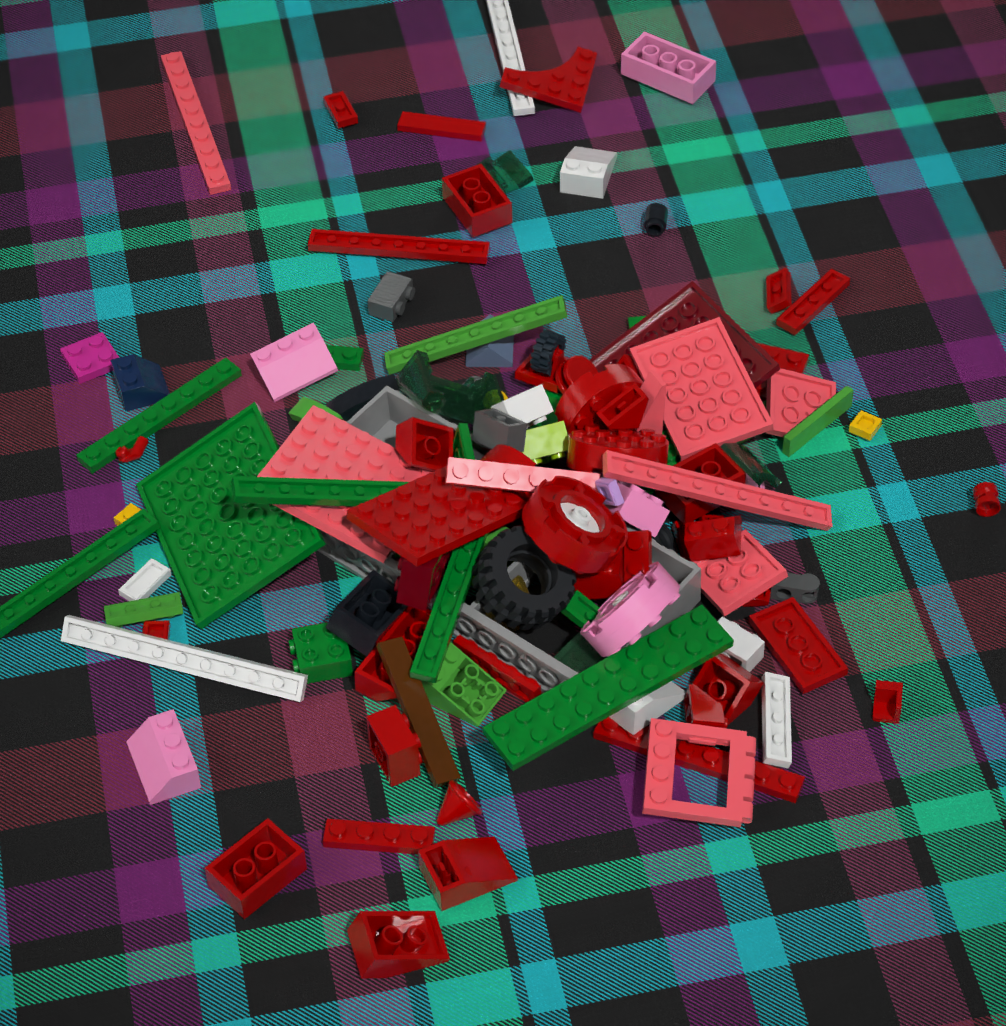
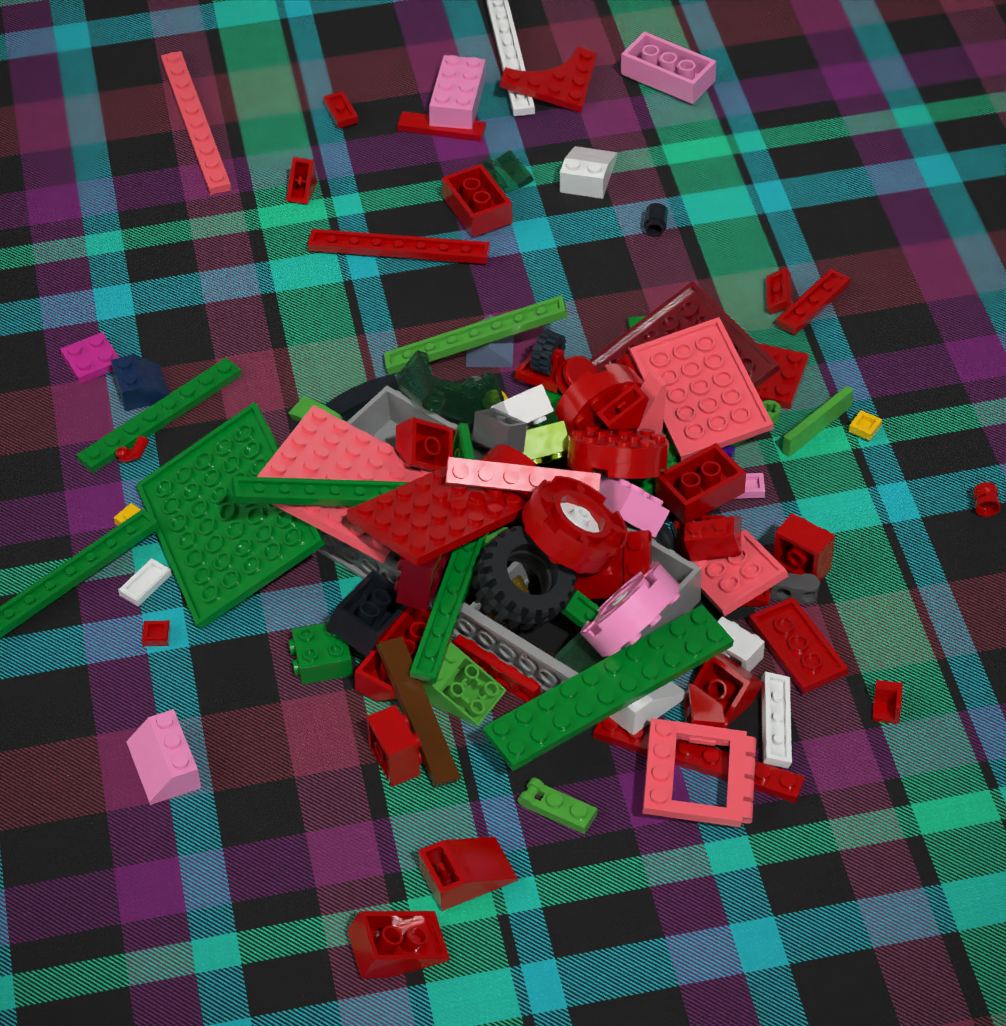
(143, 610): bright green plate -> none
(184, 658): white plate -> none
(256, 868): red brick -> none
(294, 362): bright pink slope -> none
(301, 180): none -> red slope
(347, 357): green plate -> none
(377, 836): red plate -> none
(390, 296): dark grey brick -> none
(457, 92): none -> bright pink brick
(457, 805): red hat -> none
(557, 806): none -> bright green plate
(610, 489): lavender tile -> none
(716, 490): coral plate -> none
(751, 464): clear green slope -> none
(794, 397): coral plate -> none
(804, 547): none -> red brick

